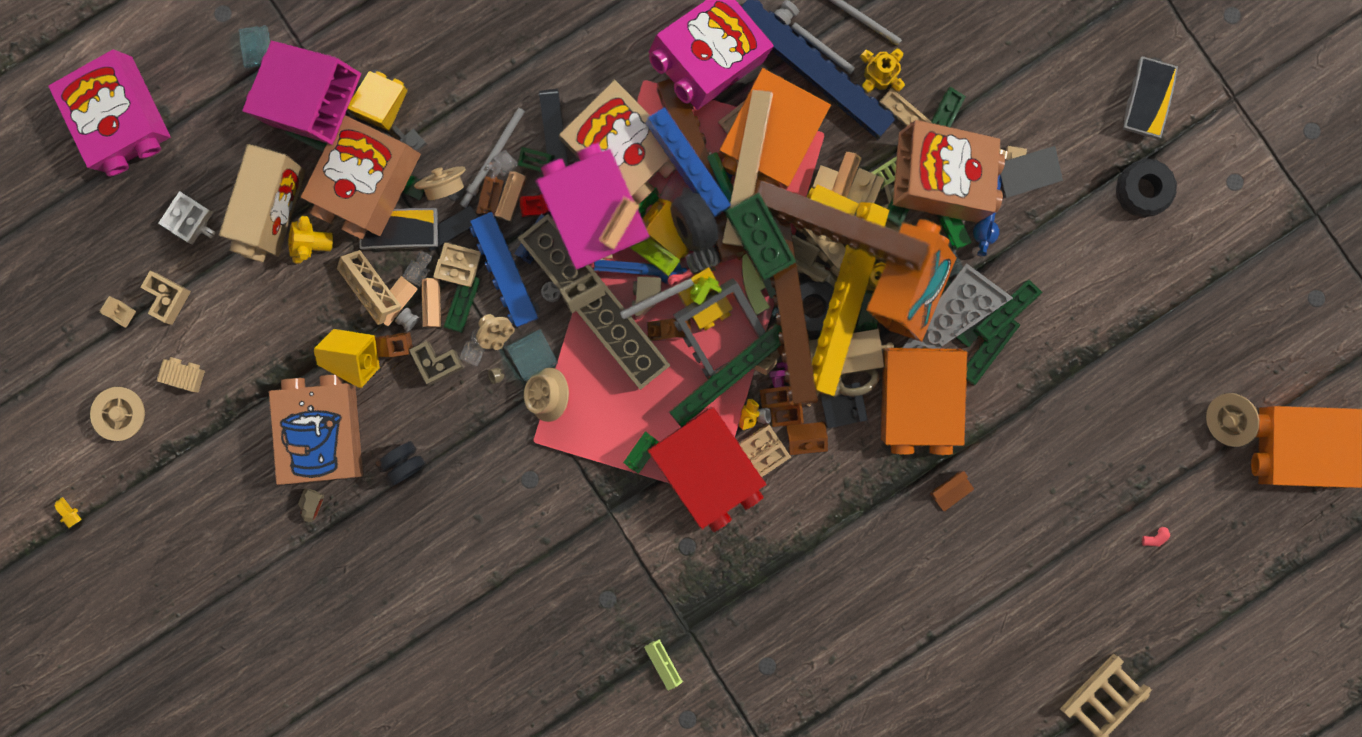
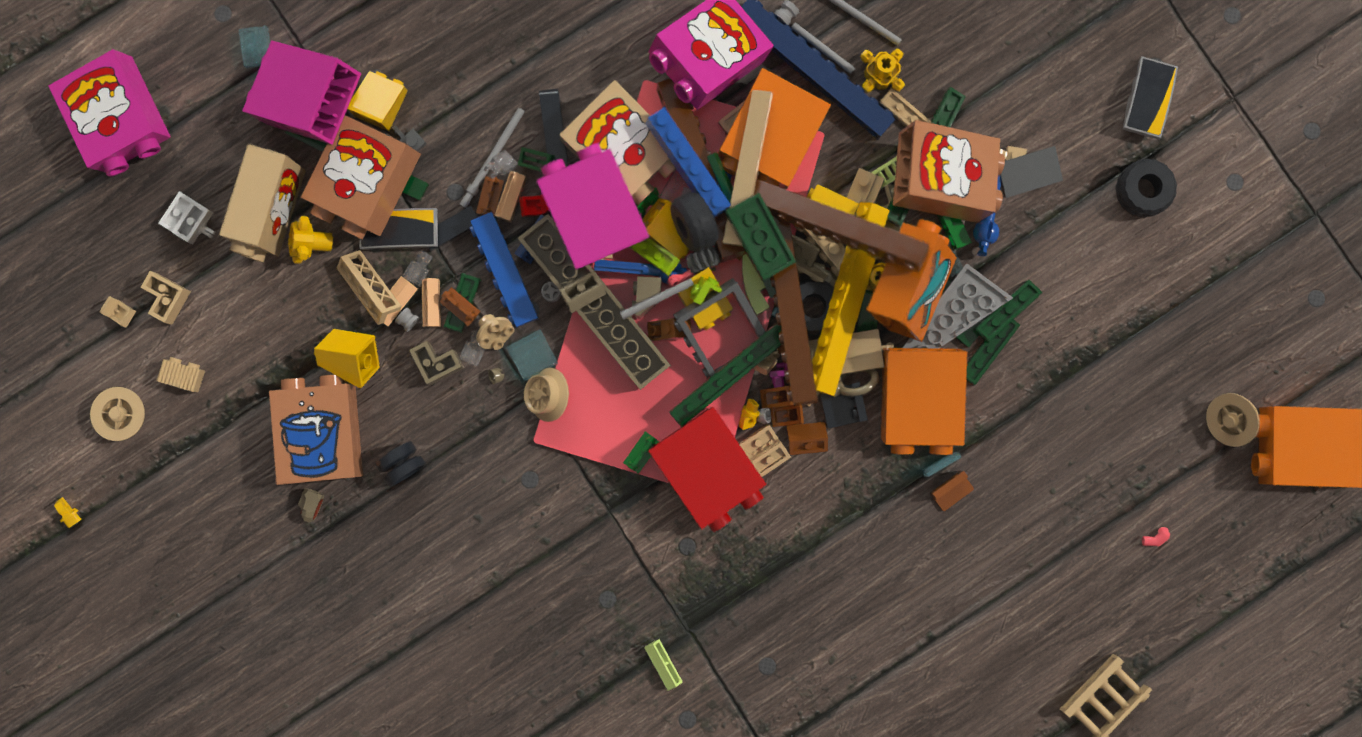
(394, 345): dark orange slope -> none
(441, 182): tan wheel -> none
(457, 264): tan slope -> none
(459, 306): none -> dark orange hinge
(619, 223): light nougat piece -> none
(825, 178): tan panel -> none
(846, 174): light nougat piece -> none
(940, 464): none -> clear light blue tile

